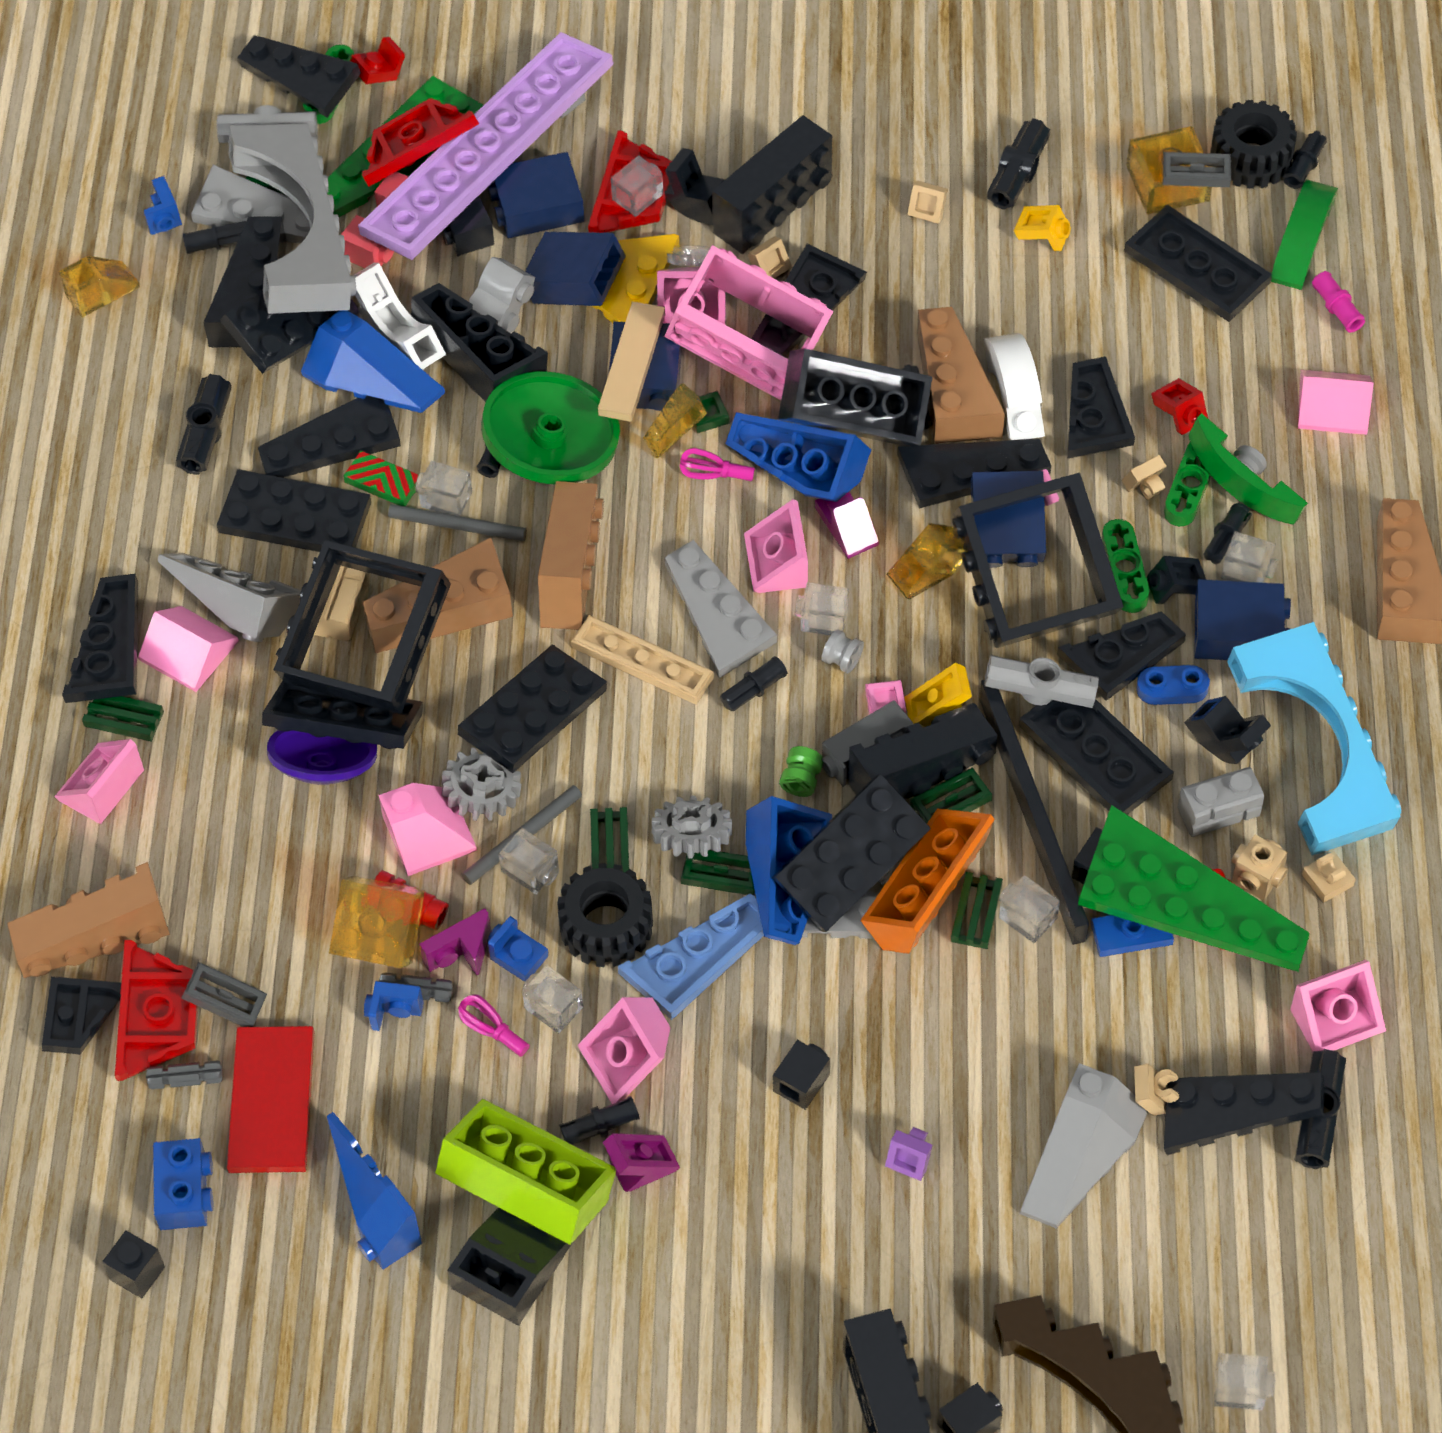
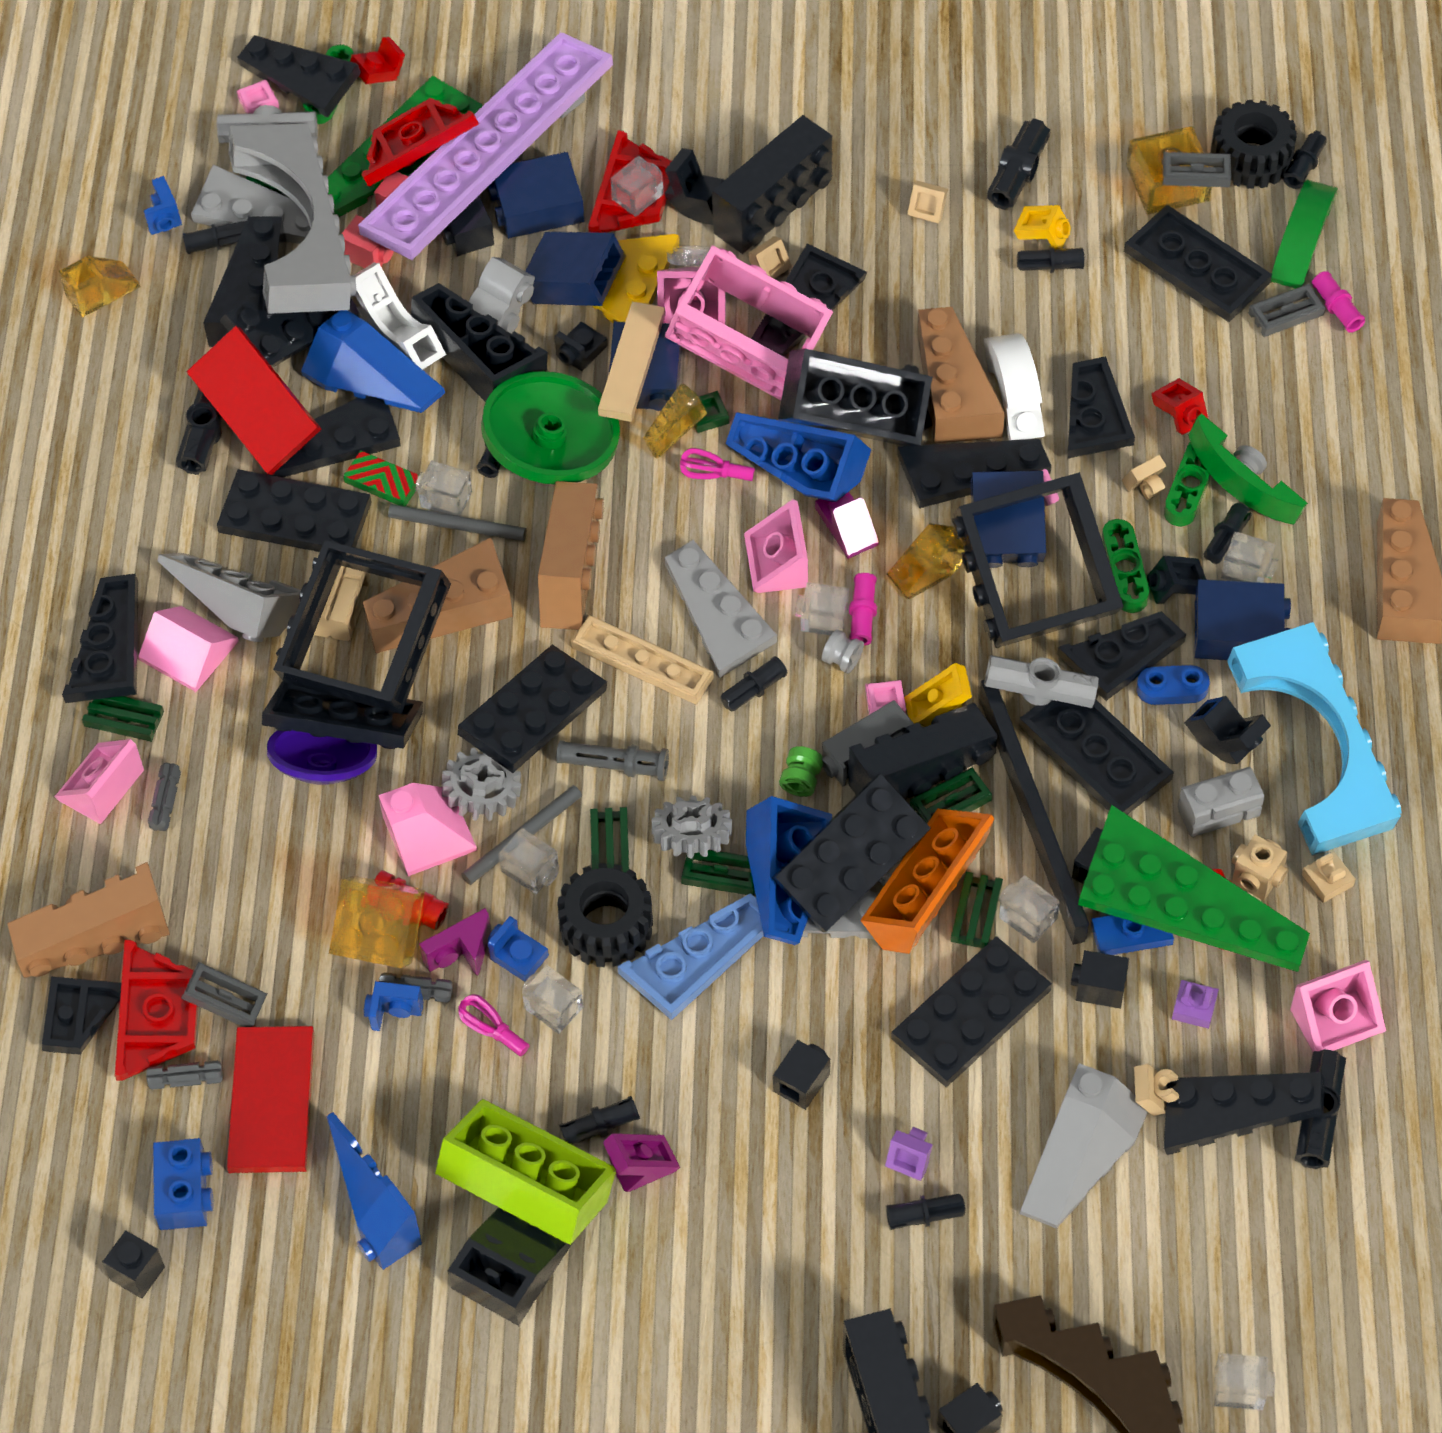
(164, 797): none -> dark grey axle
(253, 400): none -> red tile
(256, 96): none -> bright pink tile
(570, 753): none -> dark grey pin
(579, 346): none -> black bracket
(626, 1045): bright pink slope -> none
(863, 607): none -> dark pink pin
(925, 1211): none -> black axle
(971, 1011): none -> black plate
(1051, 259): none -> black axle
(1100, 979): none -> black brick
(1195, 1004): none -> medium lavender tile
(1290, 313): none -> dark grey tile
(1334, 401): bright pink slope -> none

